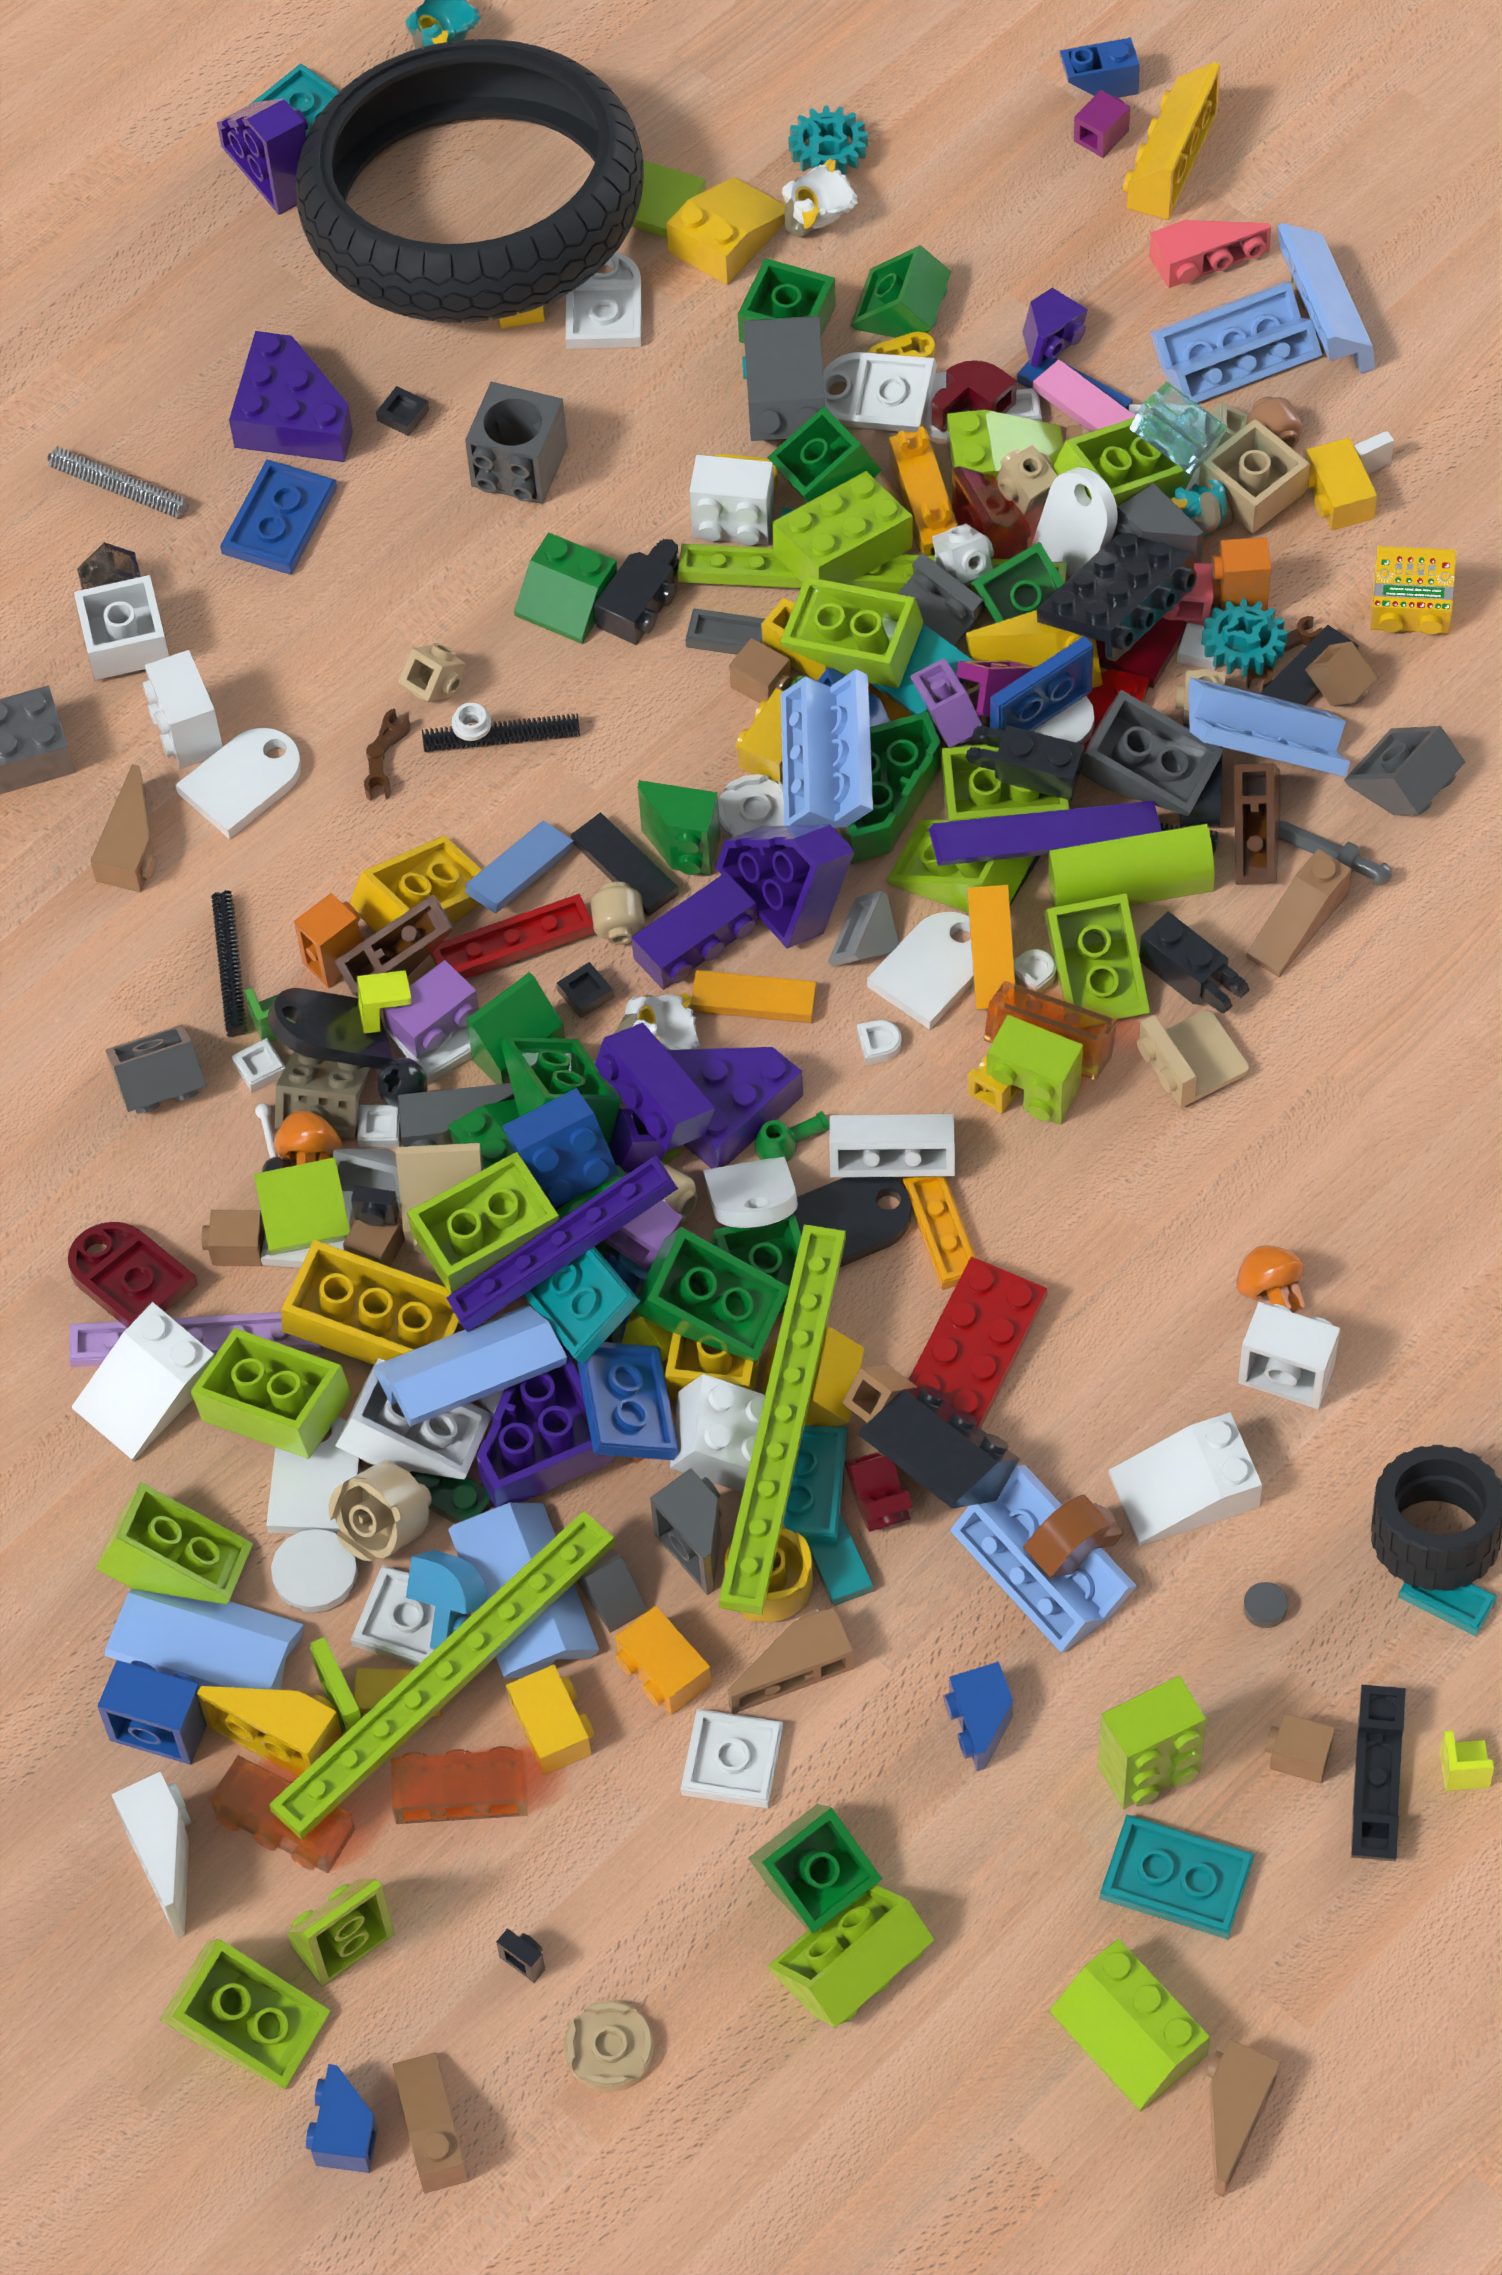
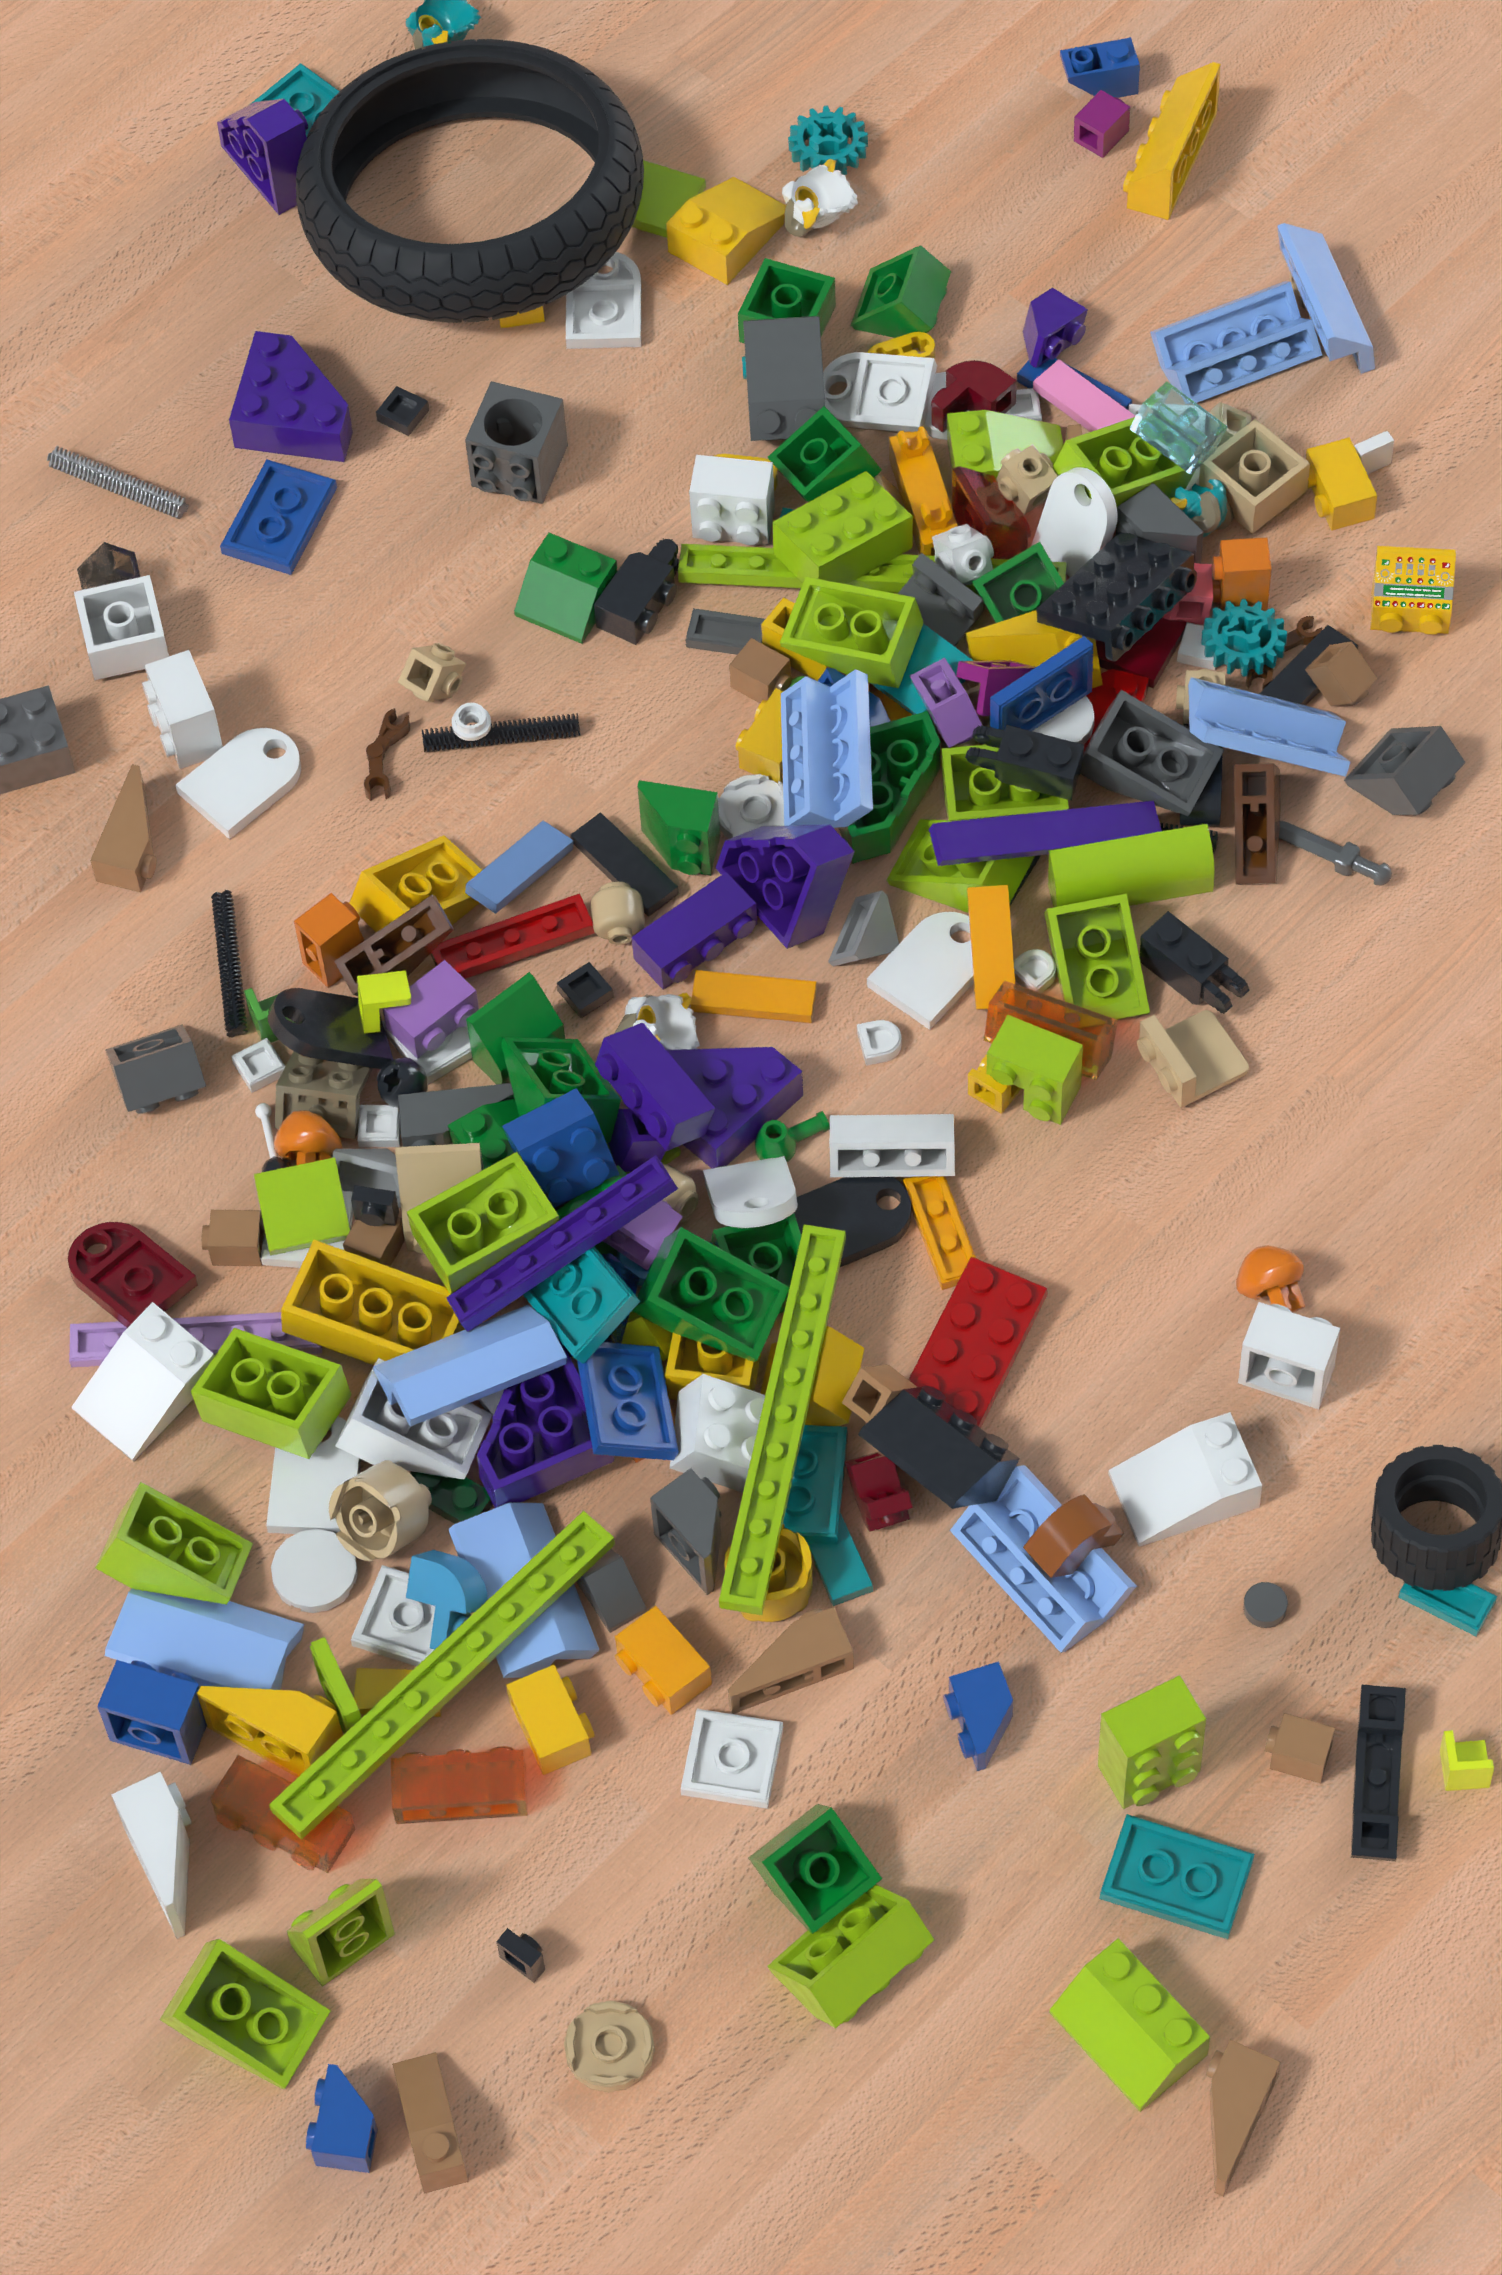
(1201, 247): coral slope -> none
(1278, 417): nougat head -> none
(1301, 912): medium nougat slope -> none

